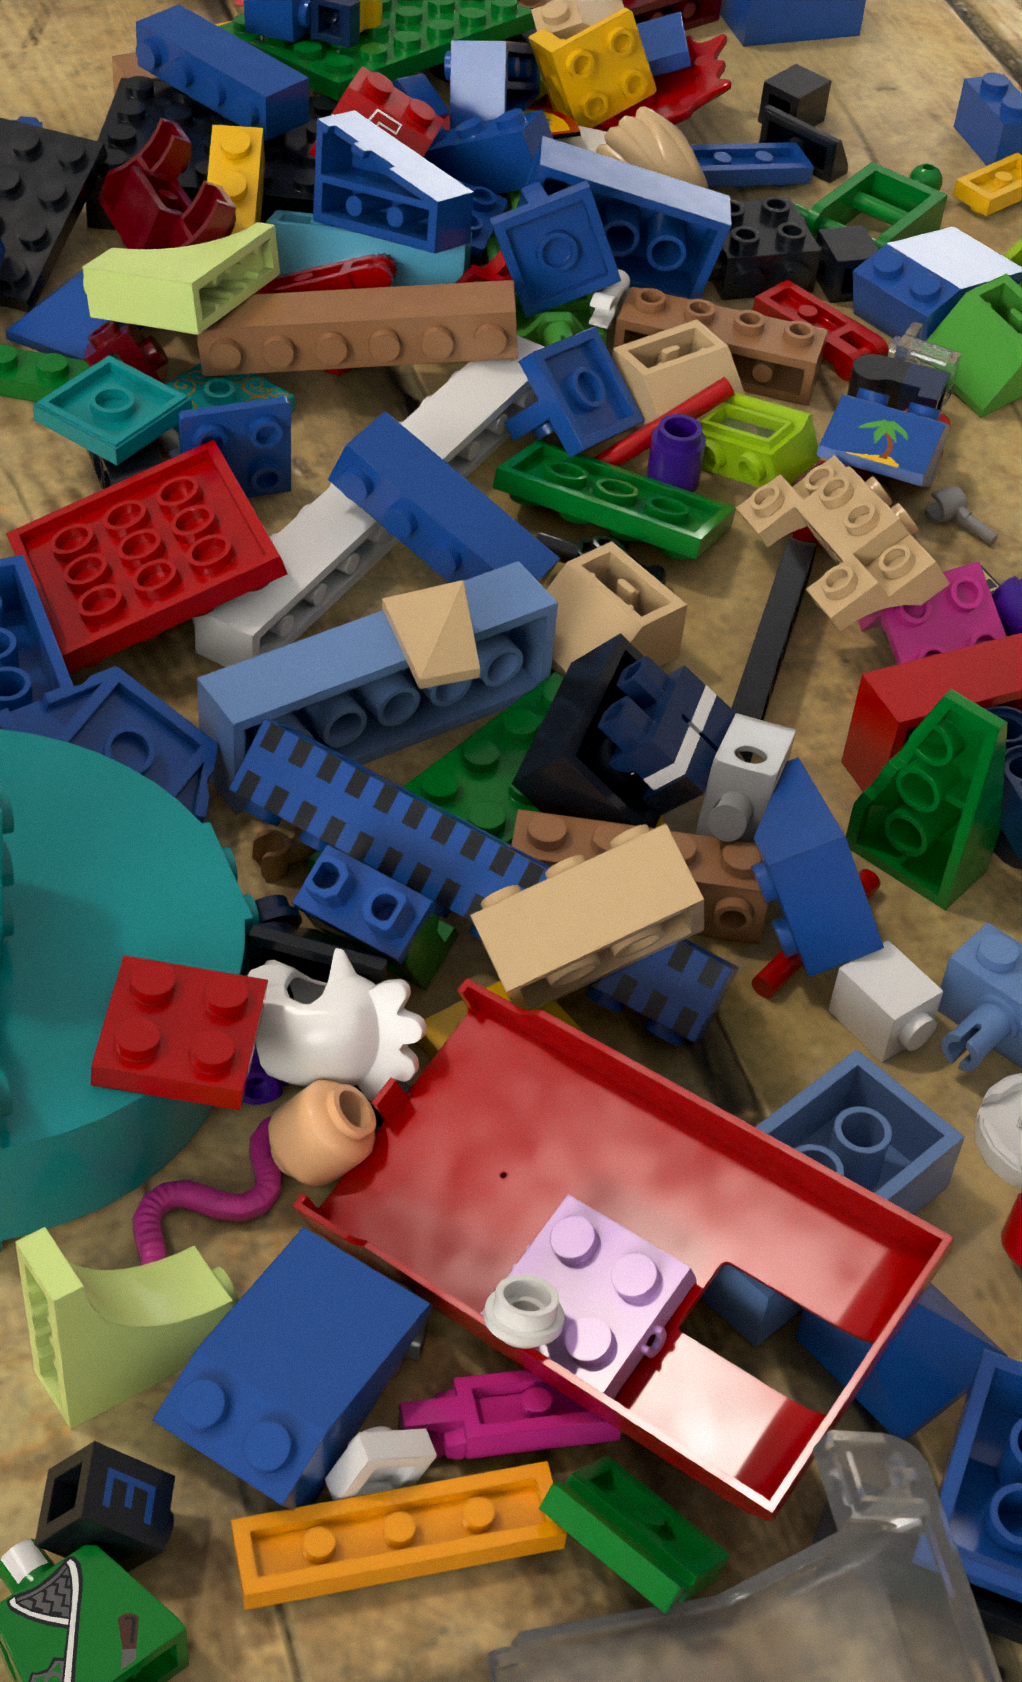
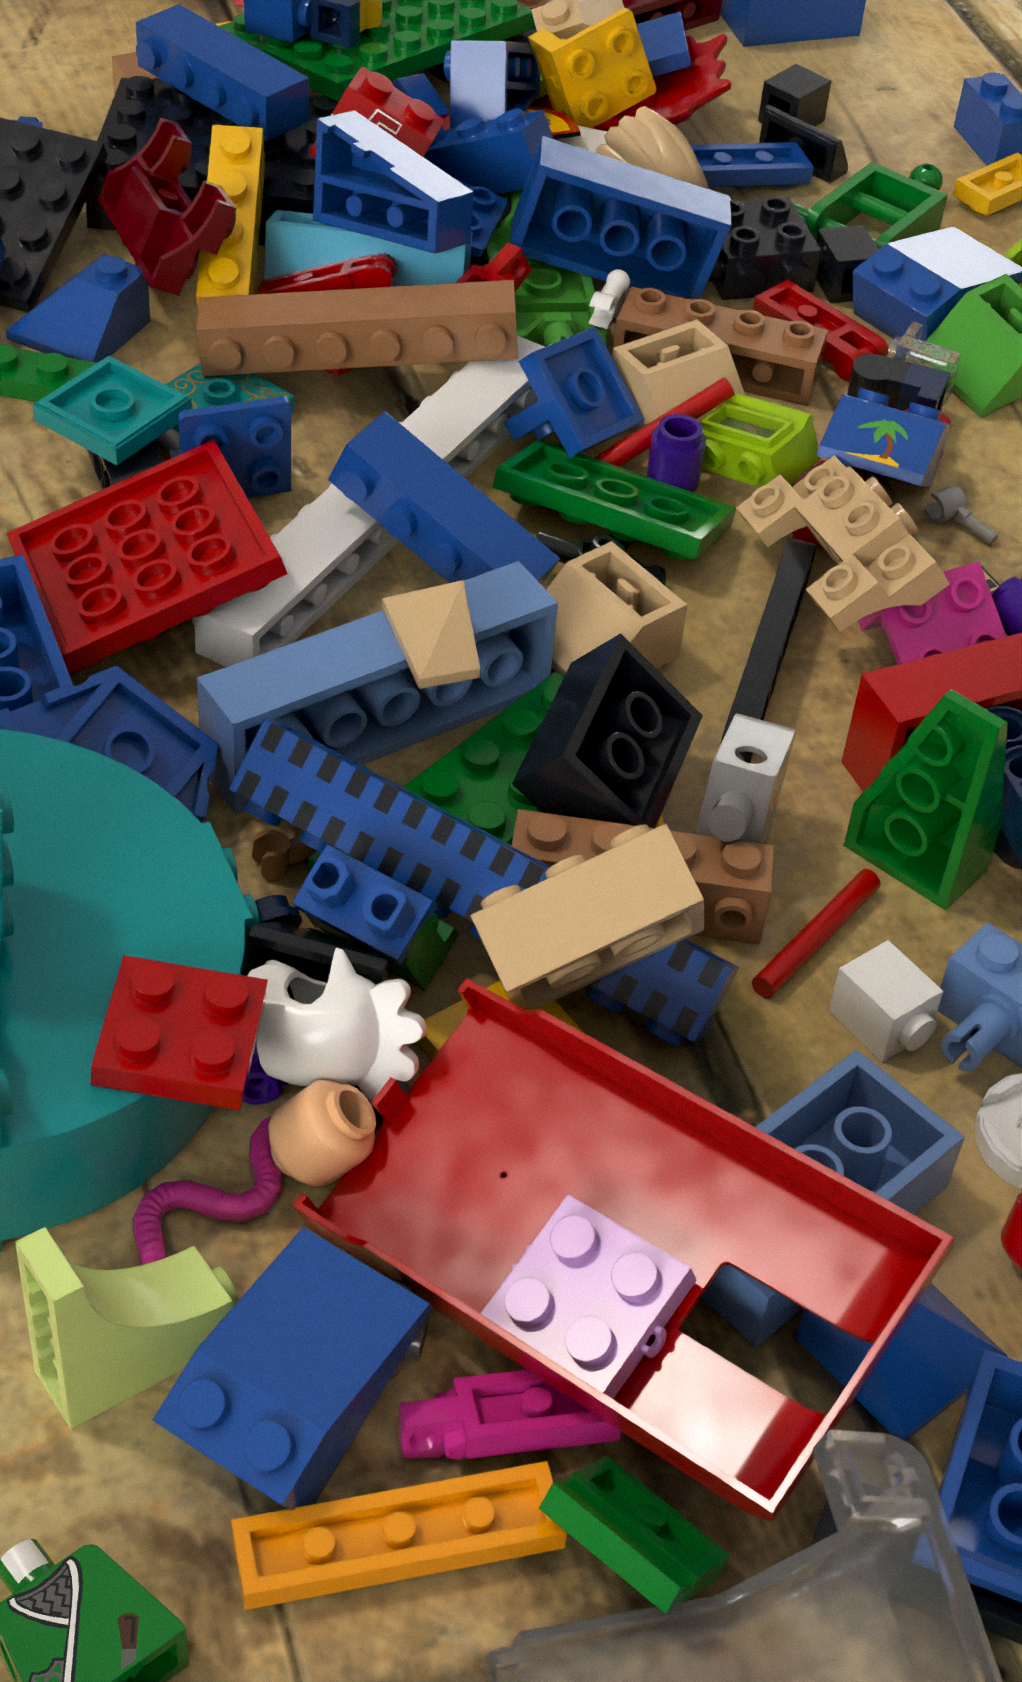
(108, 1503): black brick -> none
(131, 347): dark red bracket -> none
(184, 285): yellowish green arch -> none
(380, 1462): white plate -> none
(524, 1312): white plate -> none
(555, 247): blue bracket -> none
(666, 731): dark blue hips -> none
(811, 877): blue slope -> none

